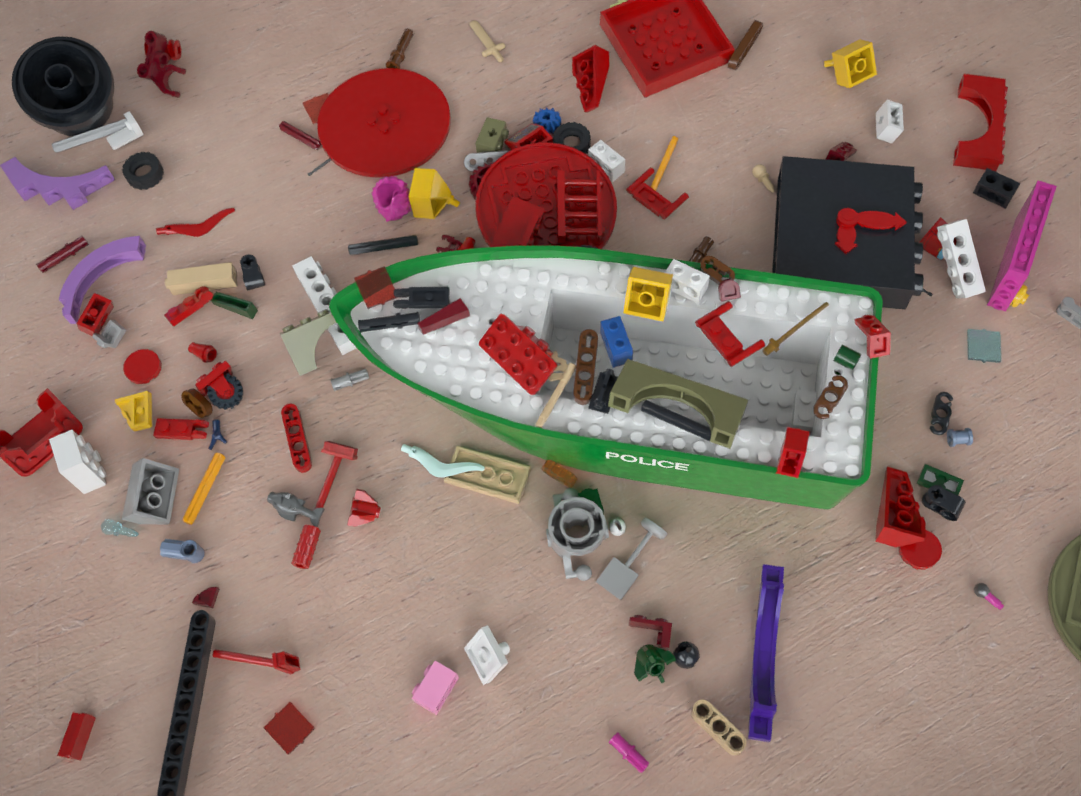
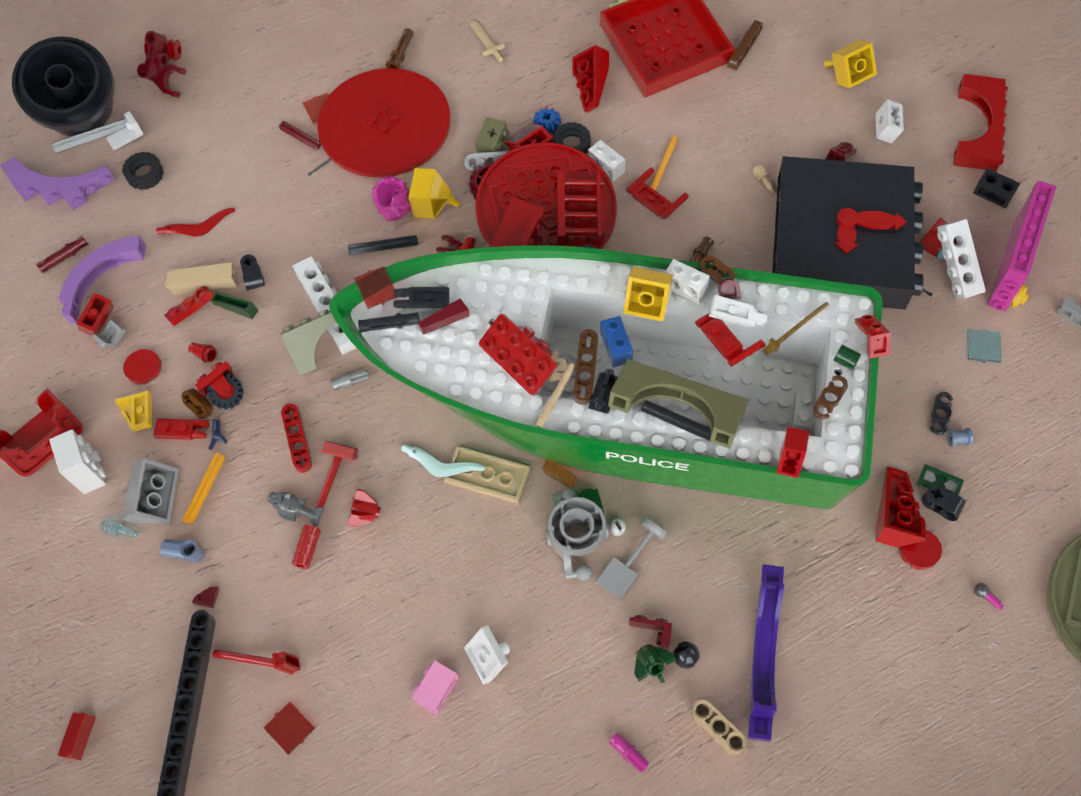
(736, 312): none -> white hinge

